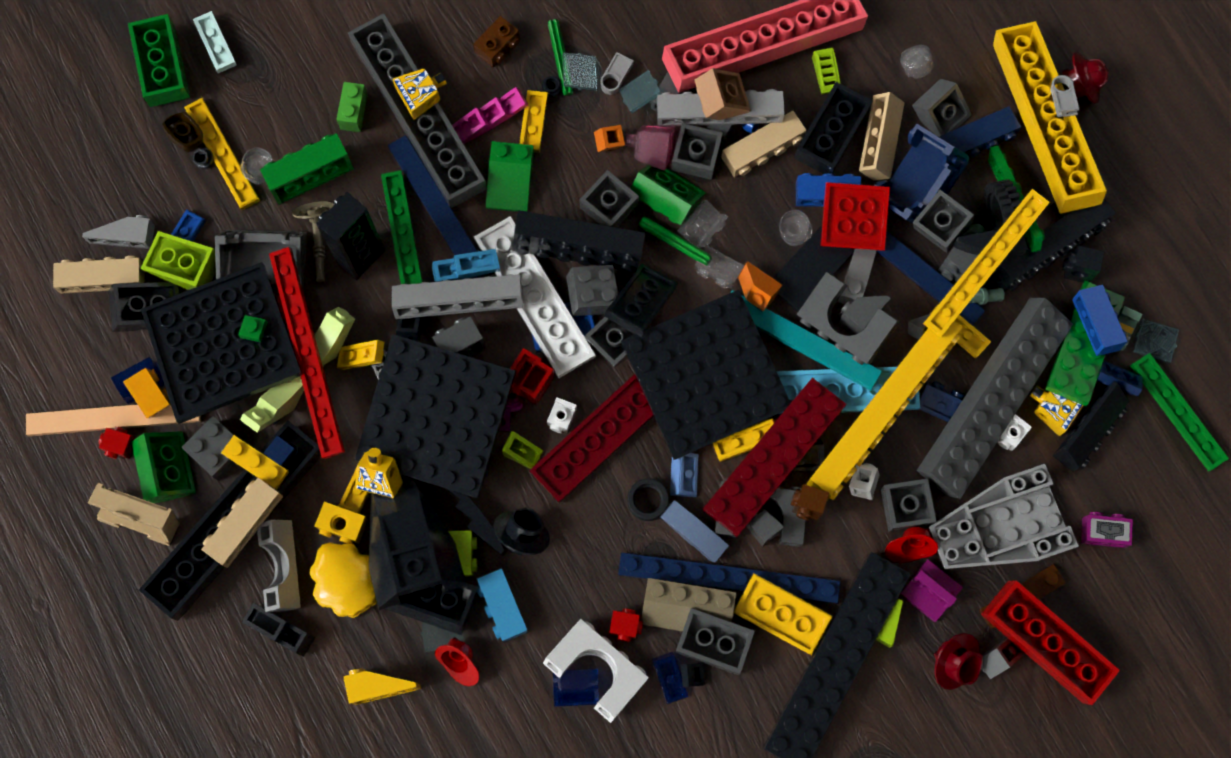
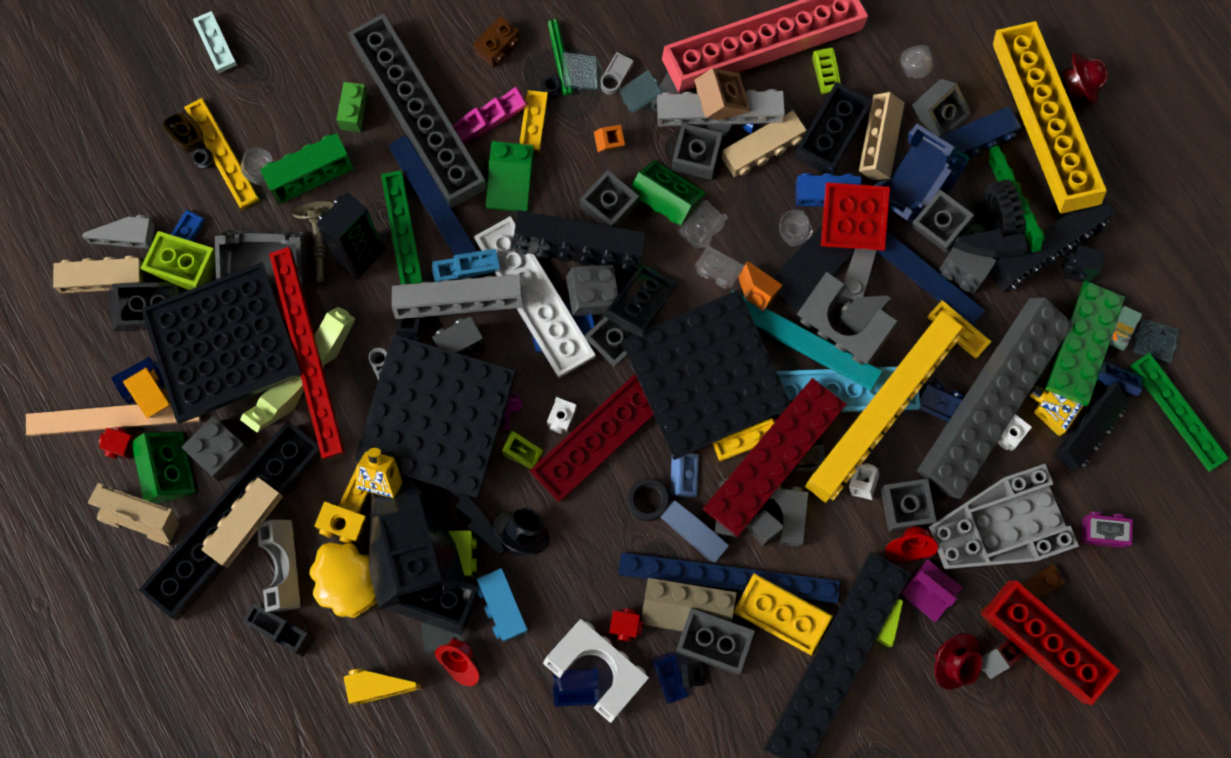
(158, 60): green brick -> none
(252, 328): green plate -> none
(255, 462): yellow plate -> none
(279, 451): dark blue tile -> none
(360, 355): yellow plate -> none
(419, 90): torso -> none
(532, 377): red plate -> none
(652, 145): clear pink torso -> none
(675, 241): green axle -> none
(809, 502): reddish brown brick -> none
(916, 327): dark grey slope -> none
(986, 263): yellow plate -> none
(988, 295): sand green pin -> none
(1064, 101): light grey piece -> none
(1100, 320): blue brick -> none

